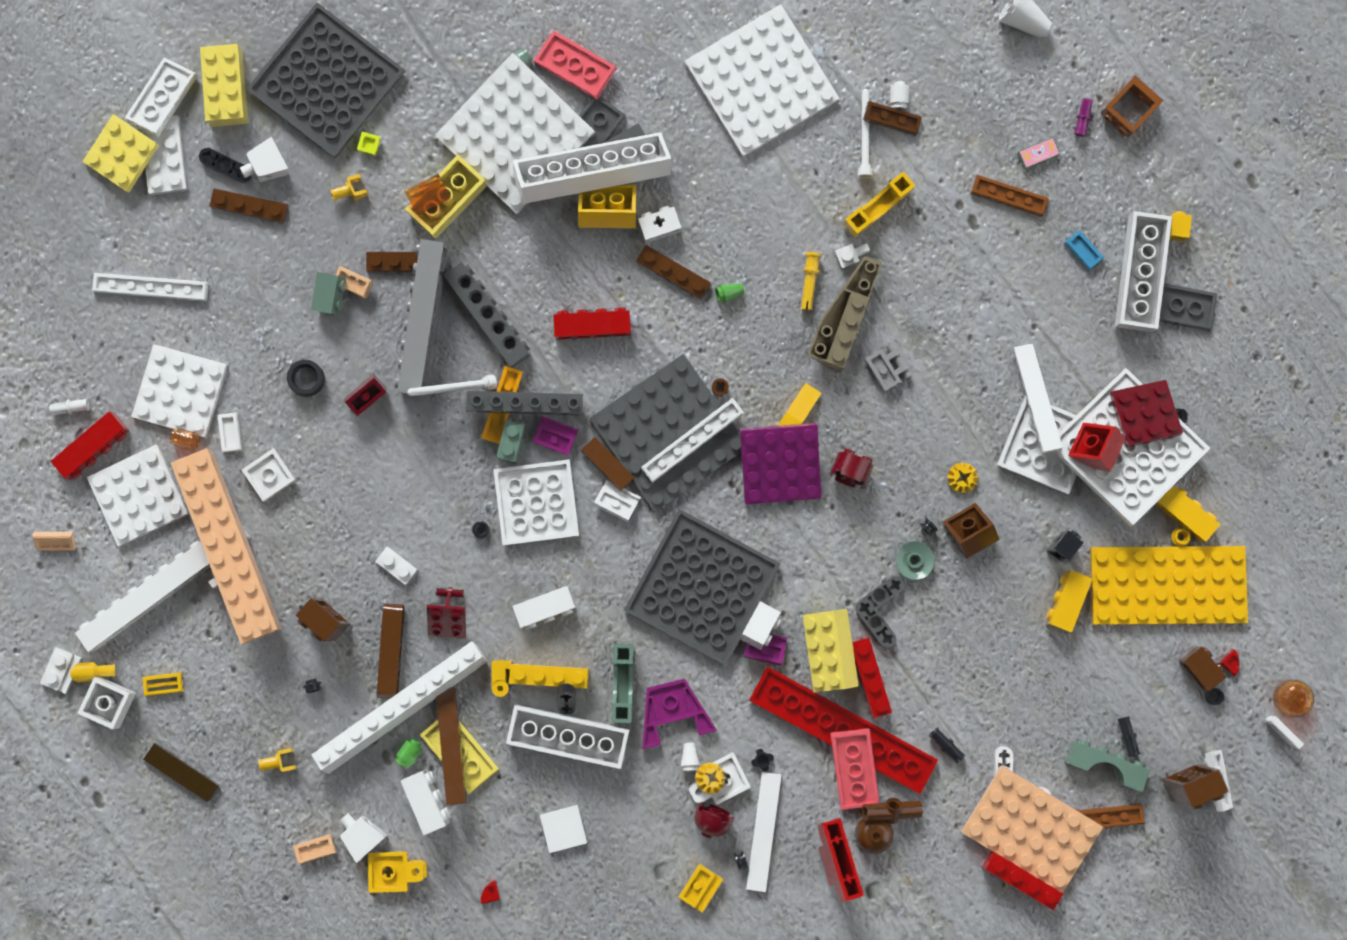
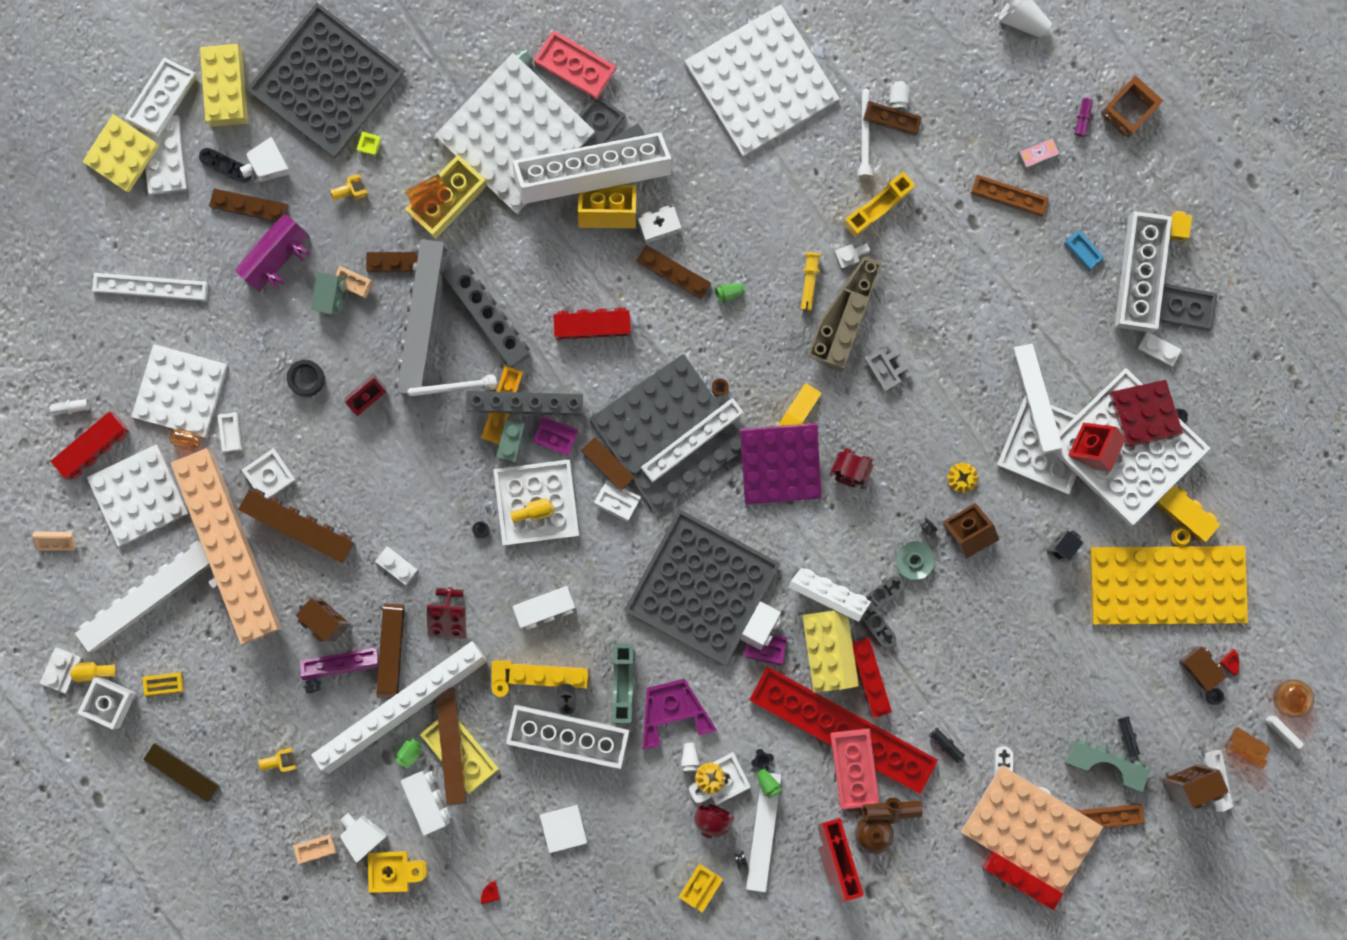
(272, 252): none -> magenta piece
(296, 526): none -> reddish brown brick
(339, 663): none -> magenta plate
(533, 510): none -> yellow arm
(768, 784): none -> bright green cone
(830, 594): none -> white plate
(1068, 601): yellow brick -> none
(1159, 349): none -> white plate
(1248, 747): none -> clear orange panel

